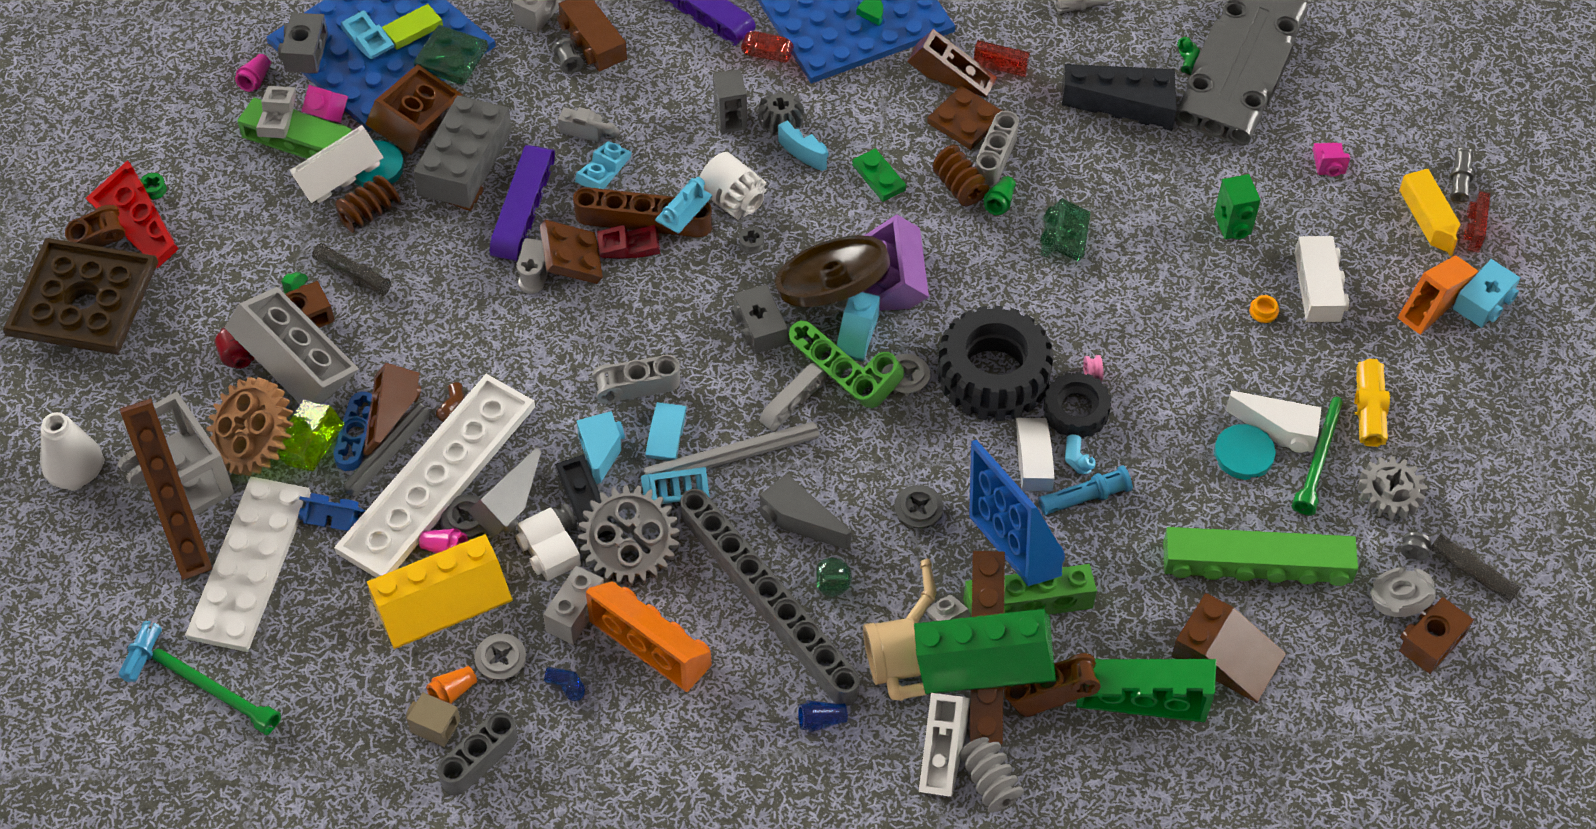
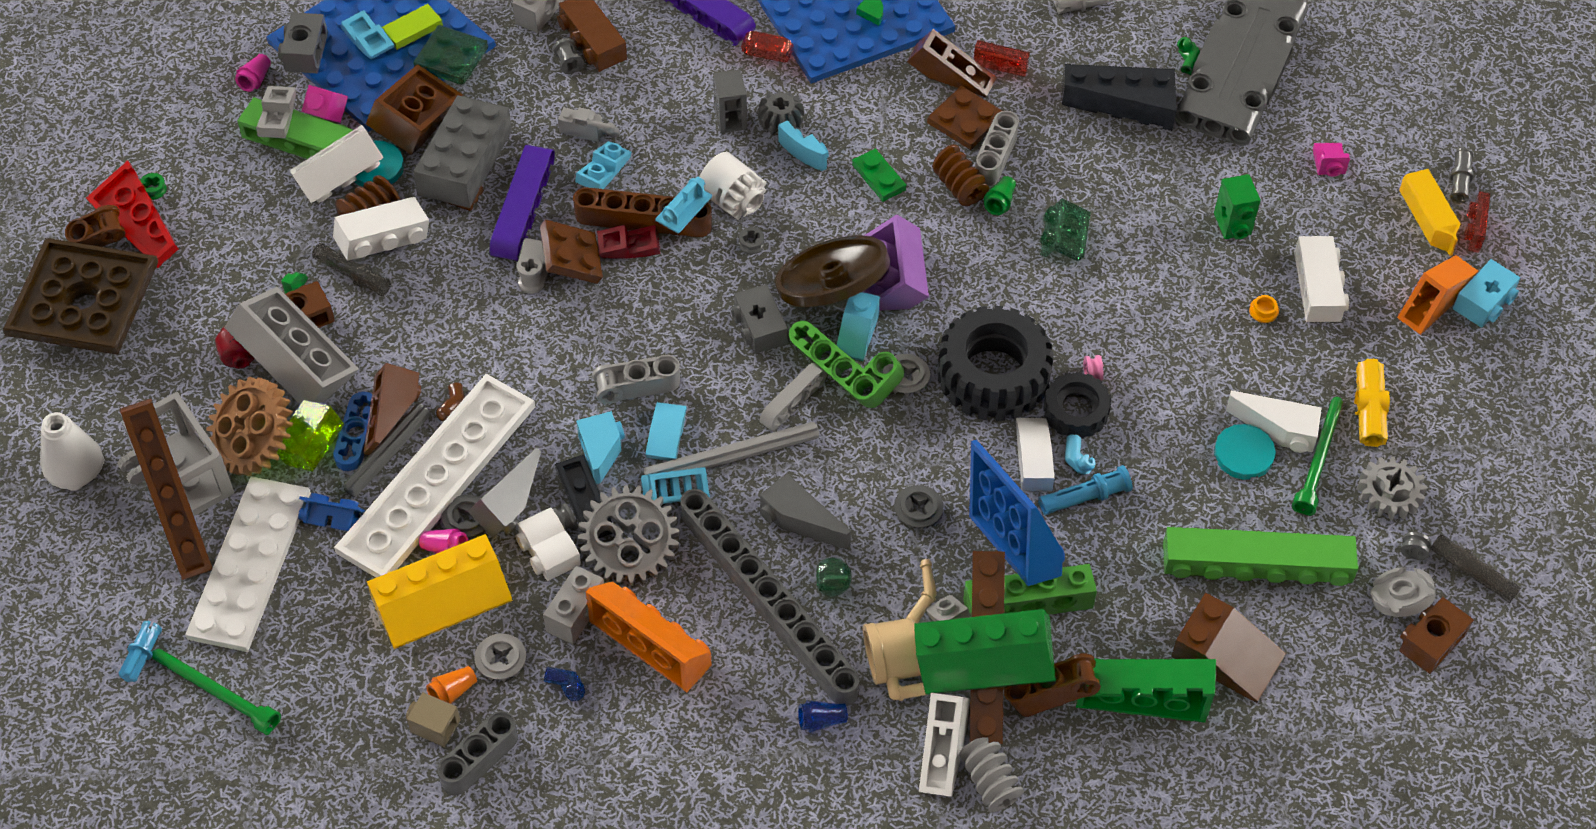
(380, 228): none -> white brick

